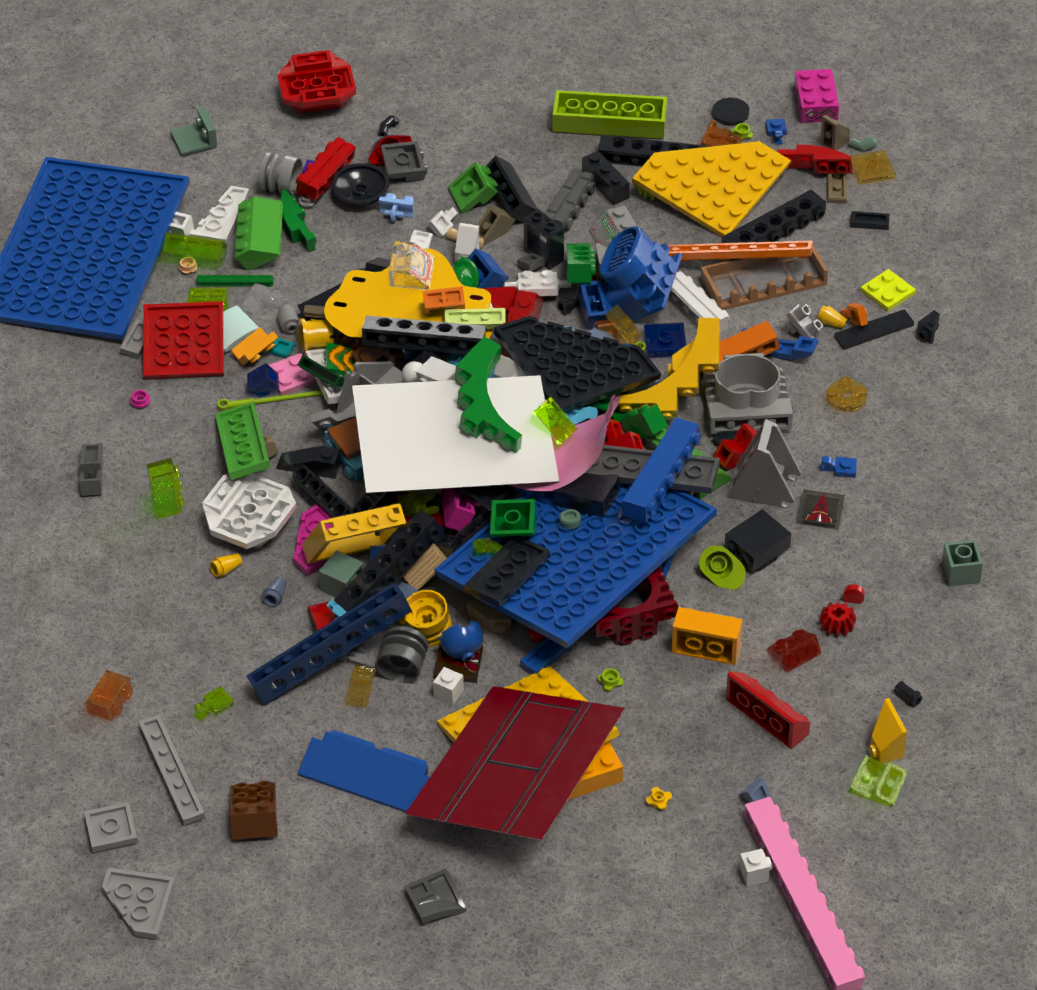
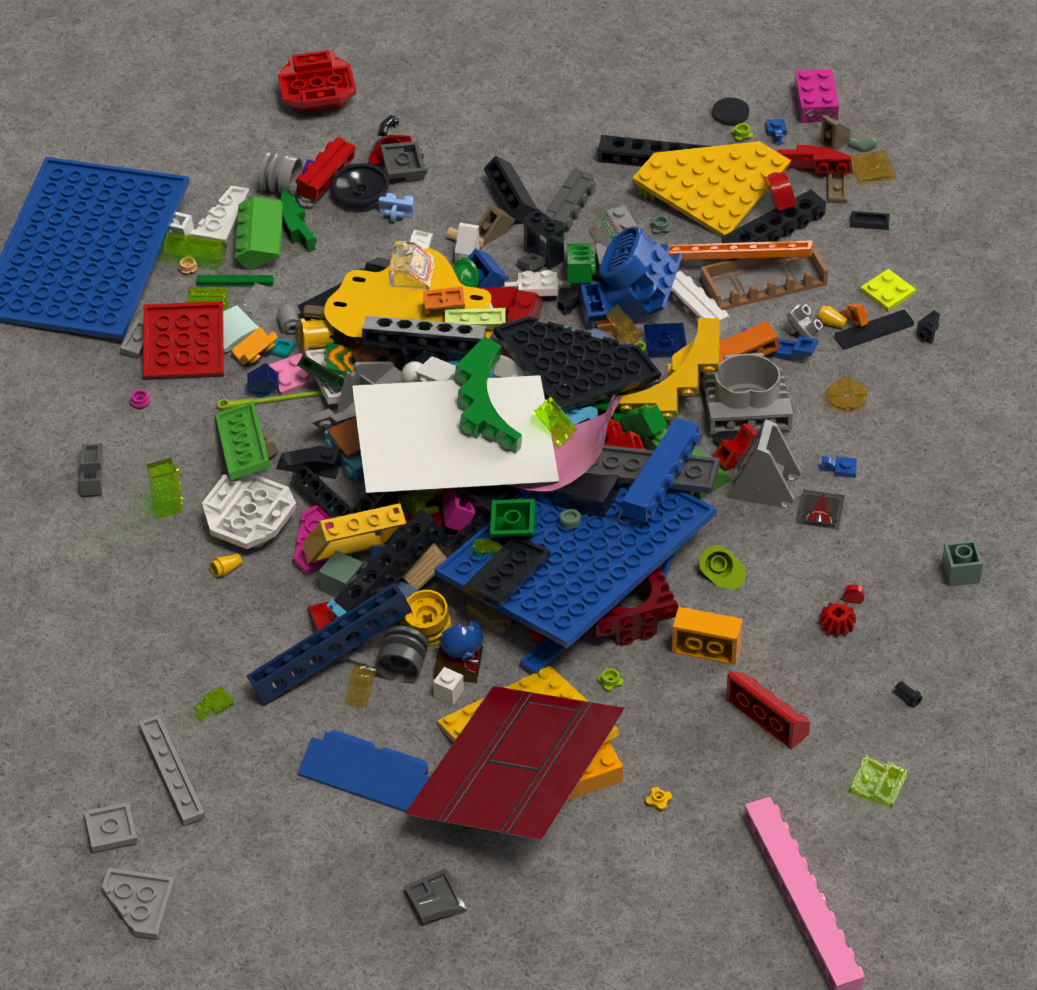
(109, 695): clear orange brick -> none
(196, 136): sand green bracket -> none
(253, 810): reddish brown slope -> none
(274, 592): sand blue cone -> none
(441, 222): white plate -> none
(473, 187): bright green plate -> none
(606, 177): black brick -> none
(609, 114): lime brick -> none
(660, 224): none -> sand green plate
(717, 136): clear orange wing -> none
(755, 791): sand blue tile -> none
(755, 867): white brick -> none
(758, 541): black brick -> none
(780, 190): none -> red brick
(795, 649): clear red bracket -> none
(888, 735): yellow slope -> none

